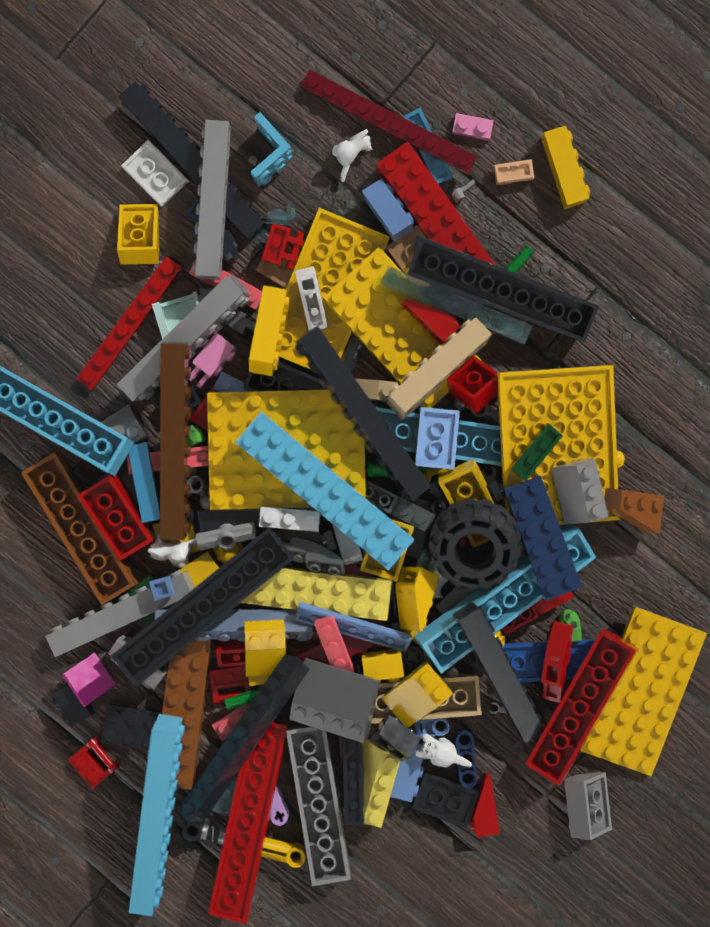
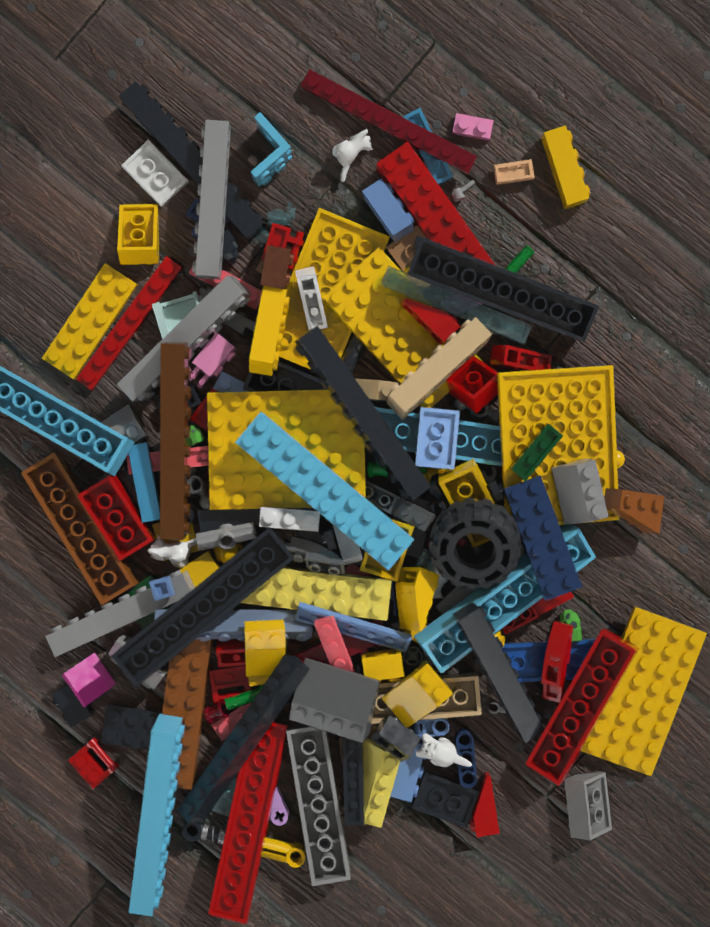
(89, 321): none -> yellow plate
(216, 712): none -> dark red bush
(276, 267): none -> copper brick
(519, 358): none -> red slope

